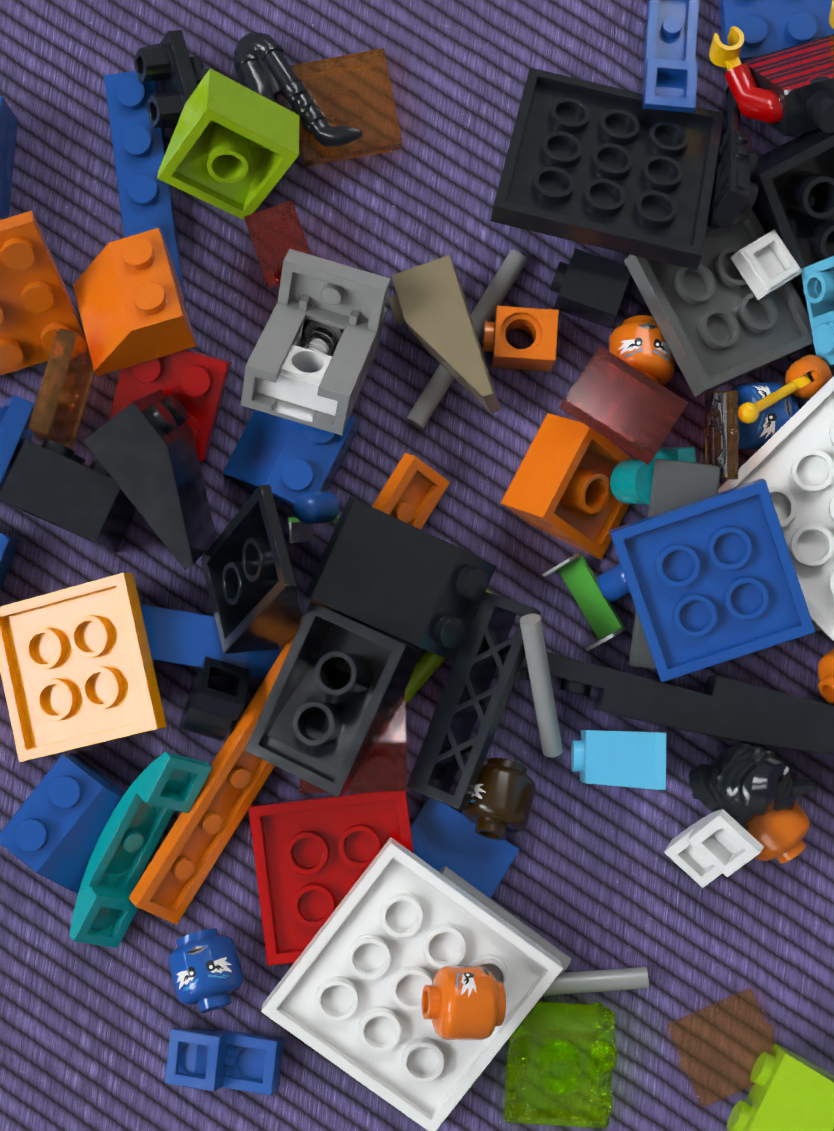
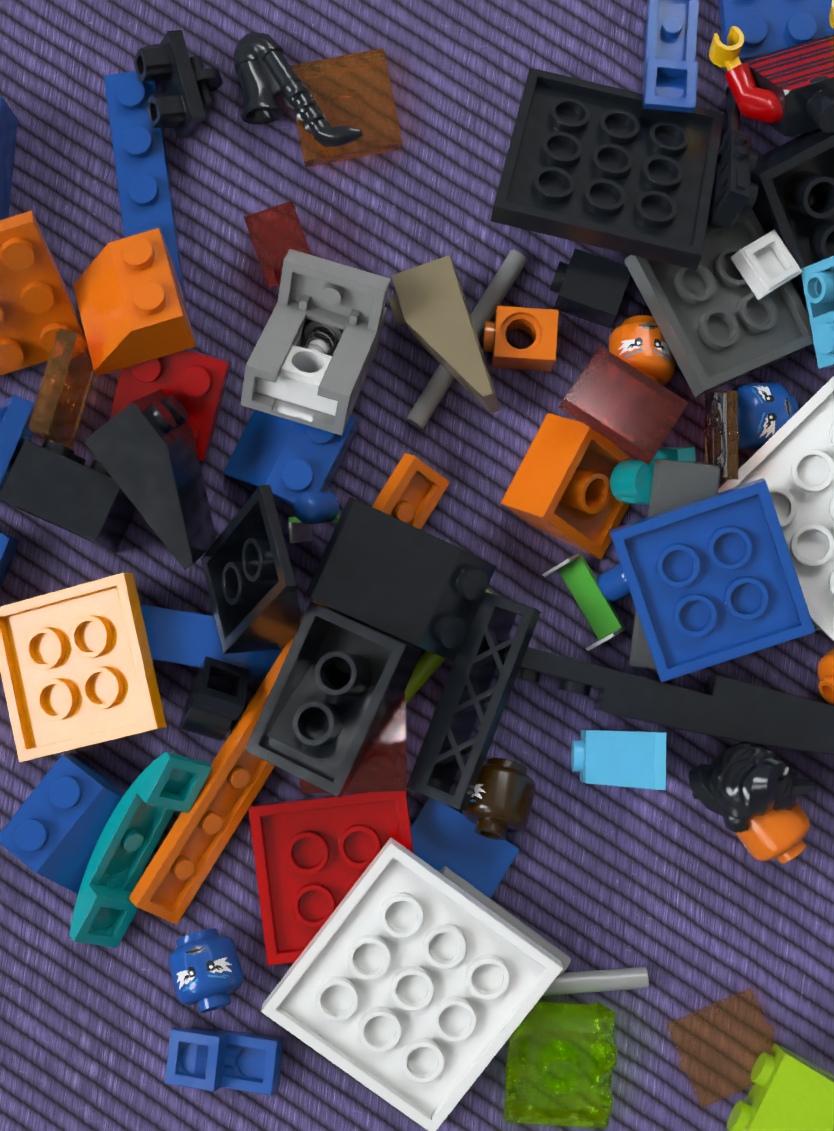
(230, 146): lime slope -> none
(464, 1003): orange head -> none
(541, 684): light grey bar -> none
(713, 847): white slope -> none
(797, 384): hinge -> none

